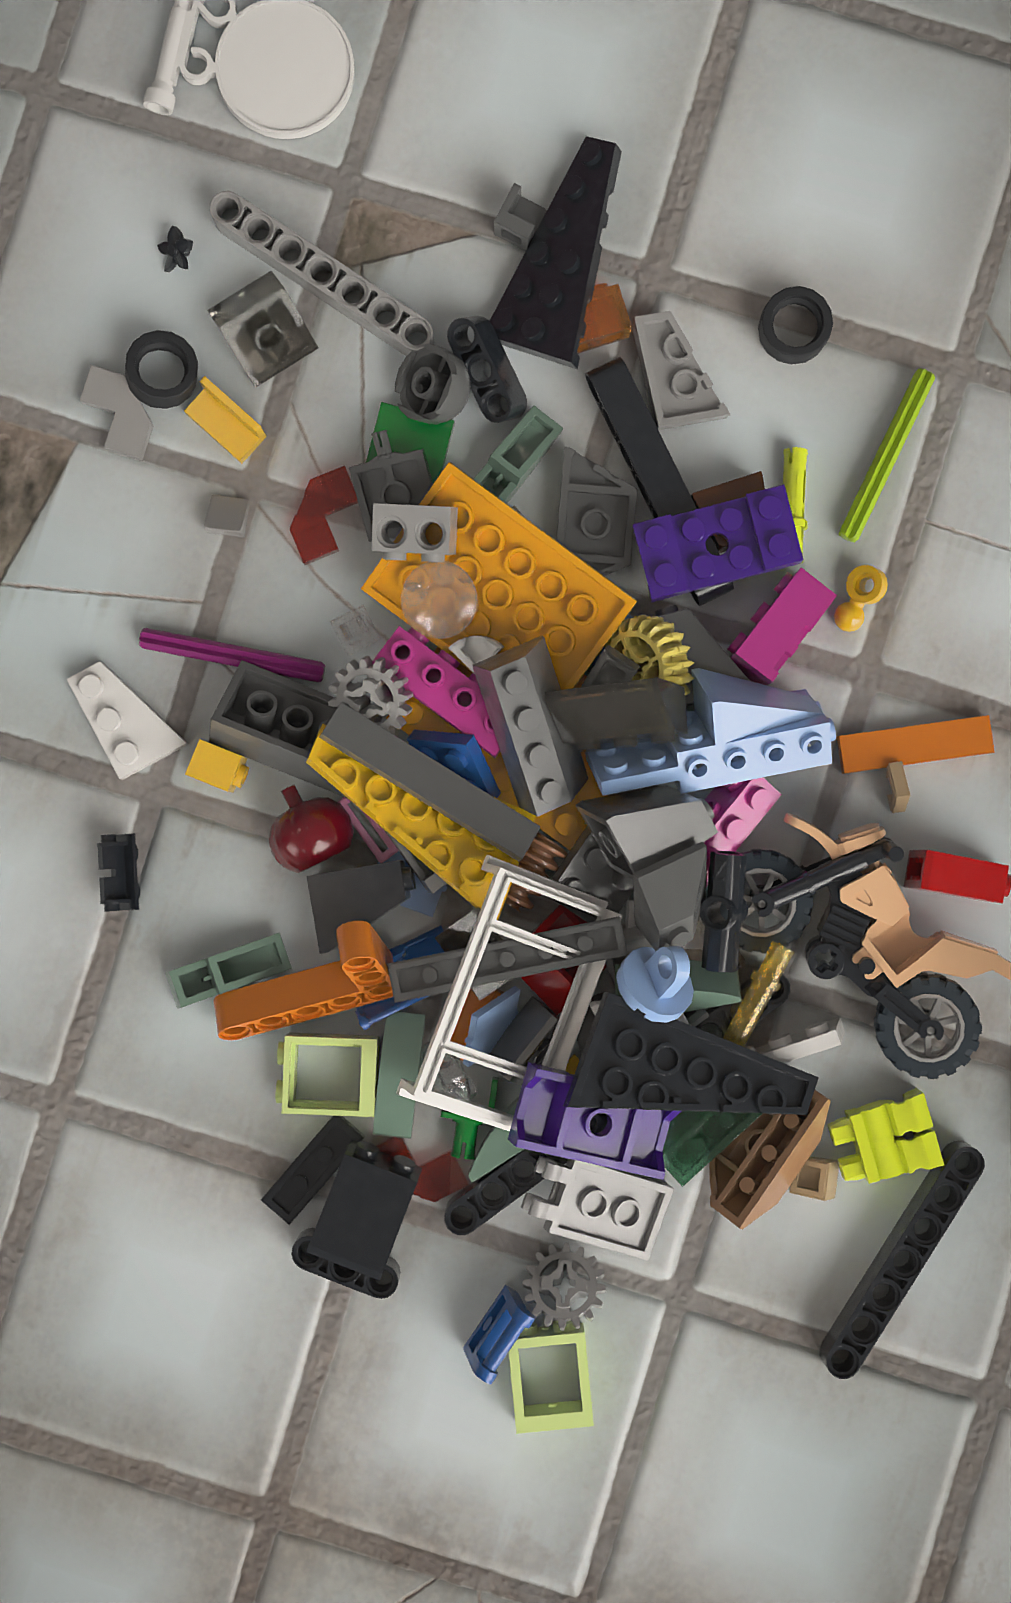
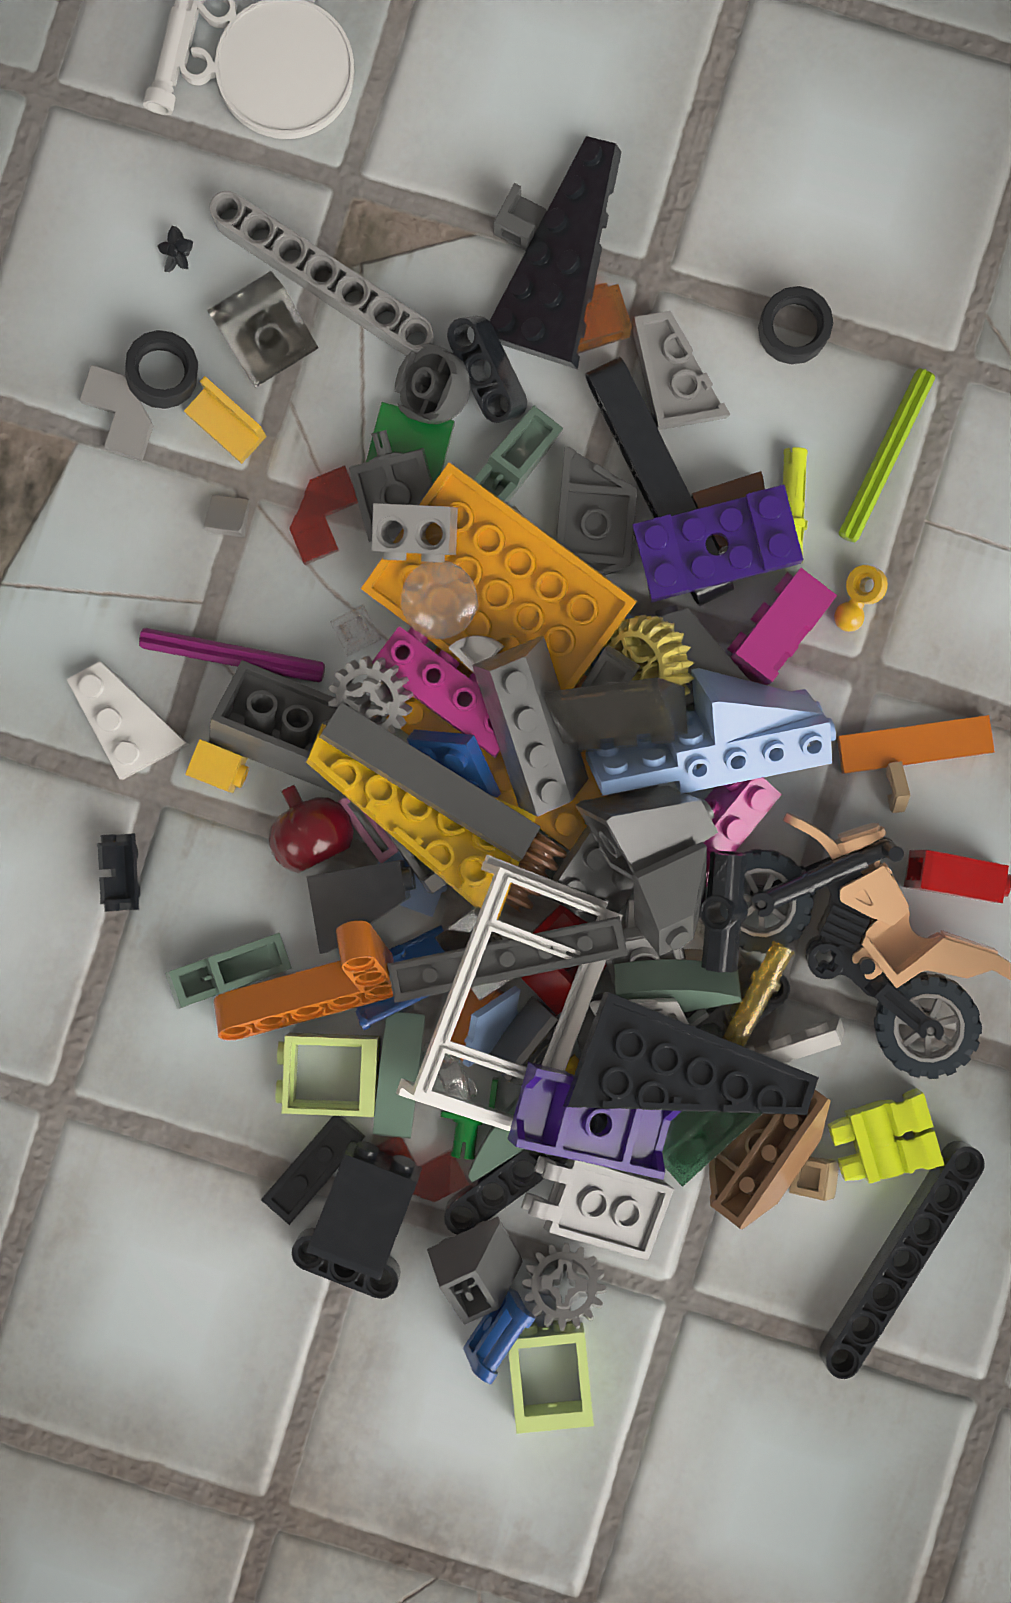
(476, 1268): none -> dark grey slope
(656, 982): light blue tile -> none

